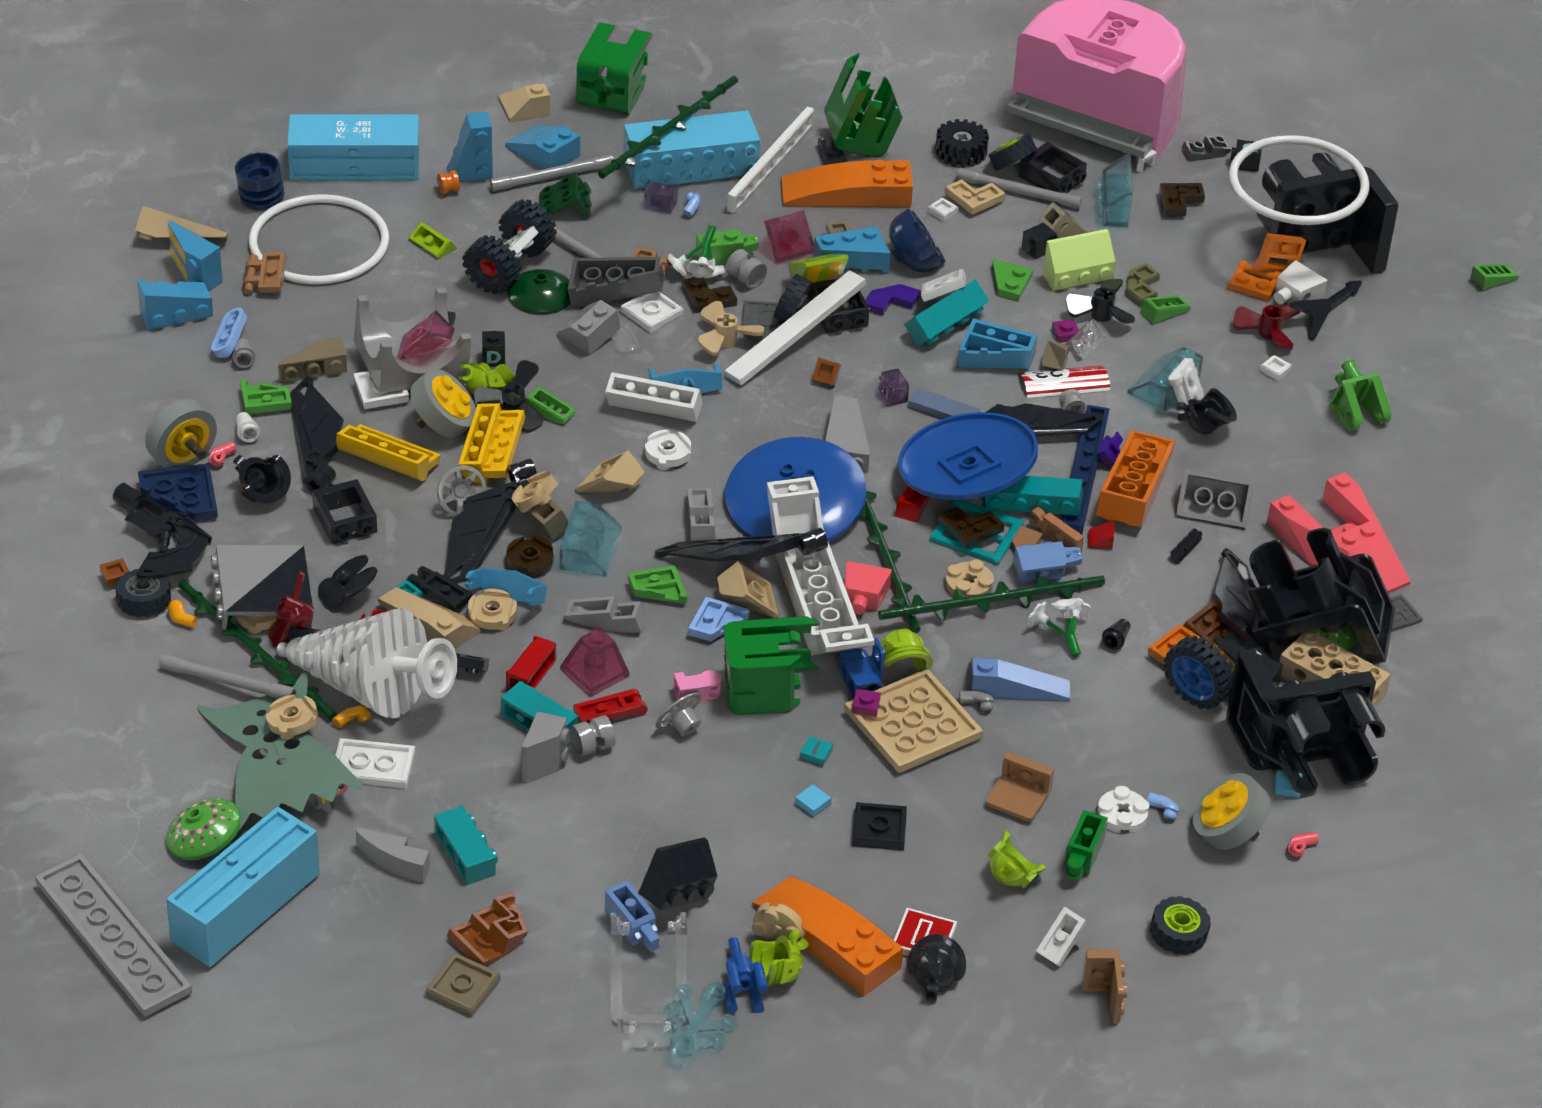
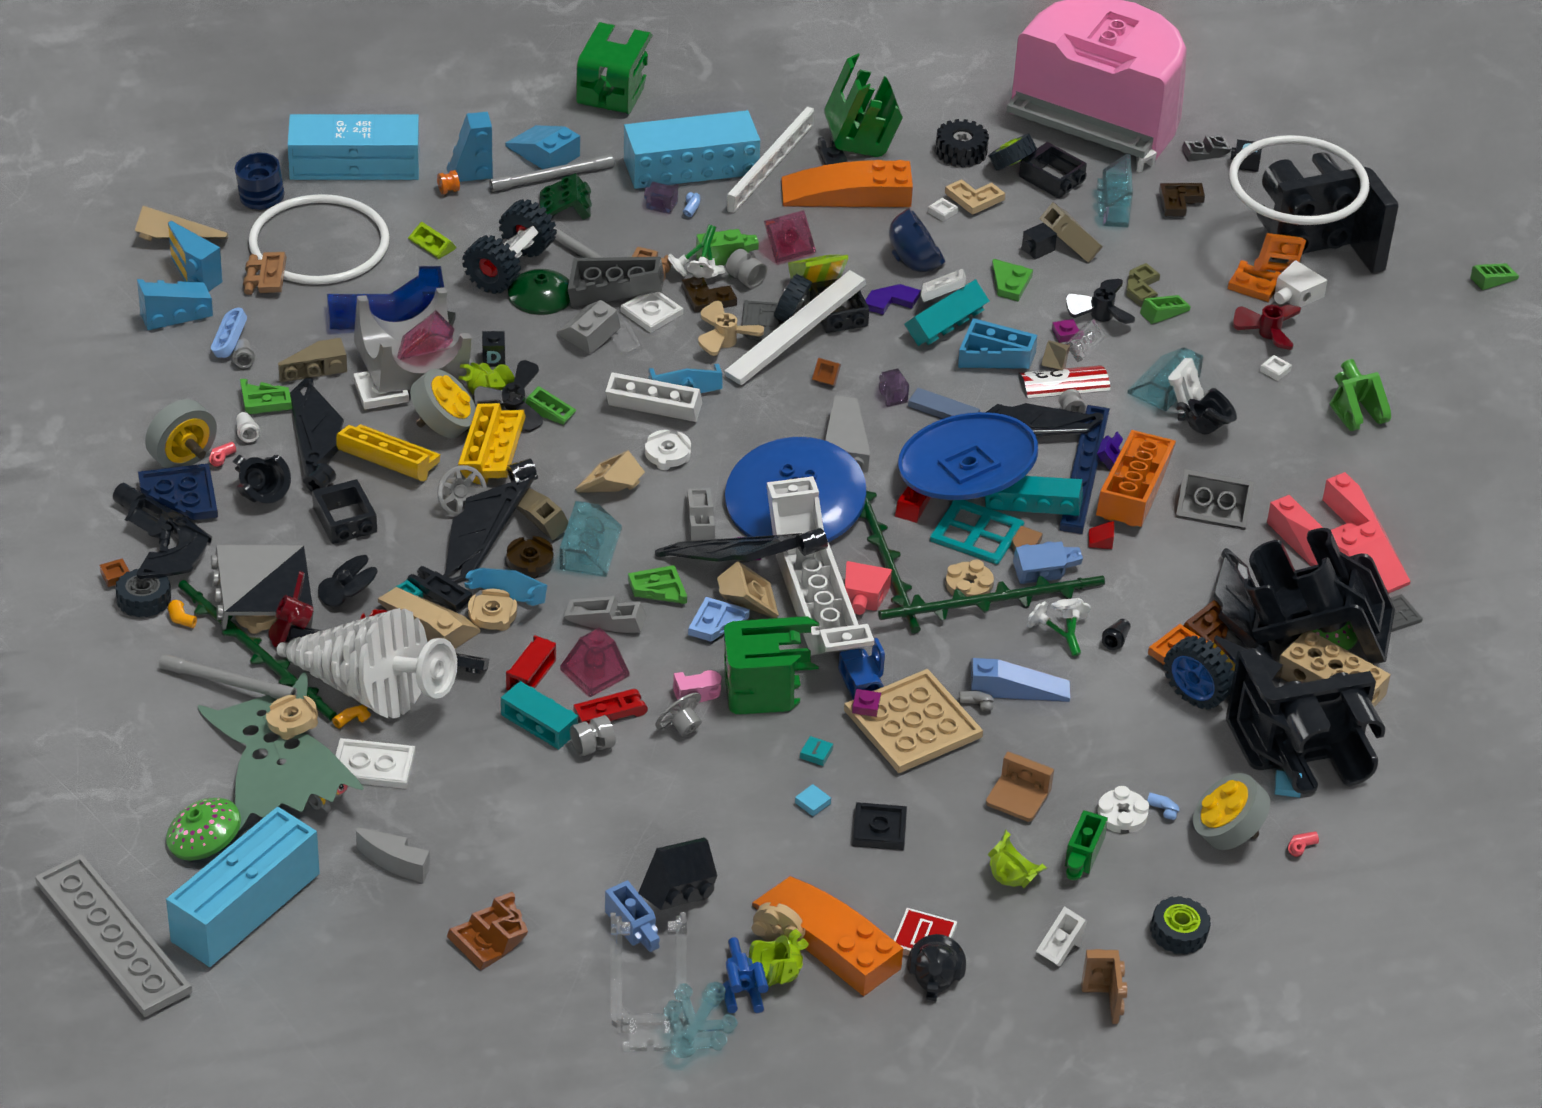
(395, 307): none -> clear blue windscreen
(463, 984): dark tan tile -> none
(465, 844): teal brick -> none
(526, 102): tan slope -> none
(536, 492): tan plate -> none
(544, 746): light grey slope -> none
(659, 131): dark green plant -> none
(838, 226): dark tan plate -> none
(863, 246): dark azure wedge -> none
(906, 644): lime helmet -> none
(968, 530): dark brown plate -> none
(1056, 529): nougat plate -> none
(1062, 198): light grey piece -> none
(1079, 260): yellowish green slope -> none
(1186, 545): black axle -> none
(1319, 308): black piece -> none

